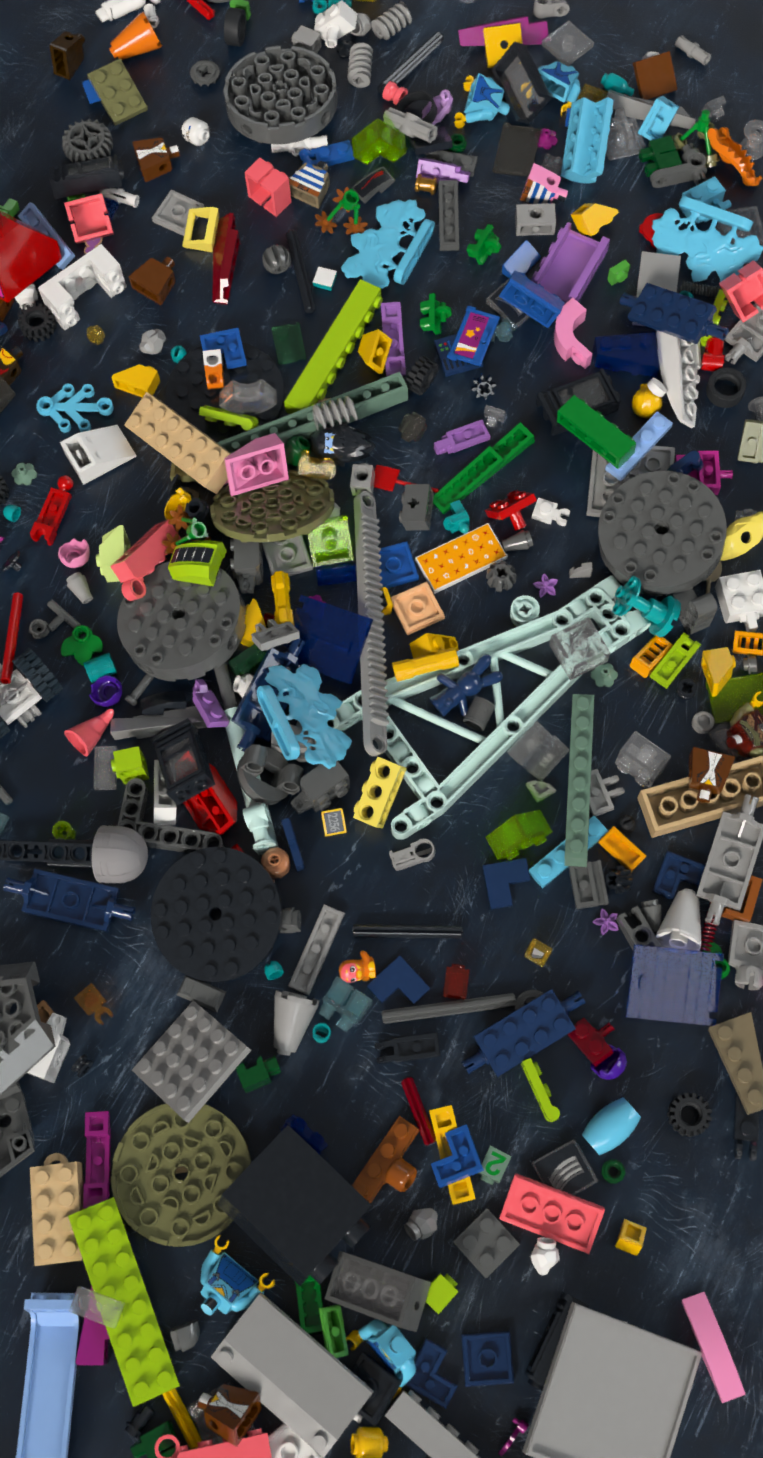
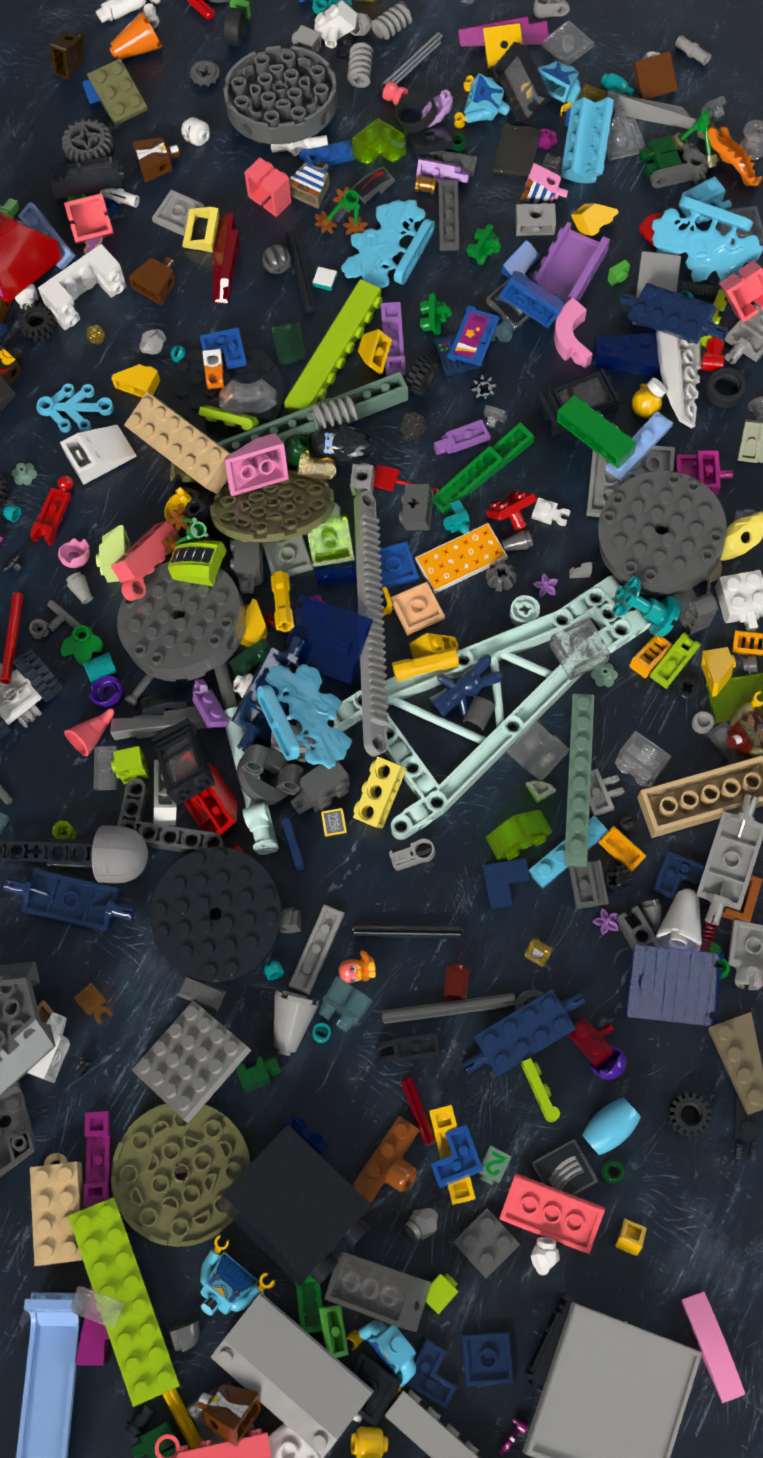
(274, 635): light grey hinge -> none
(279, 868): nougat head -> none
(399, 976): dark blue tile -> none
(410, 125): light grey piece -> none
(658, 118): medium azure hinge -> none
(688, 463): dark blue plate -> none
(708, 772): reddish brown torso -> none

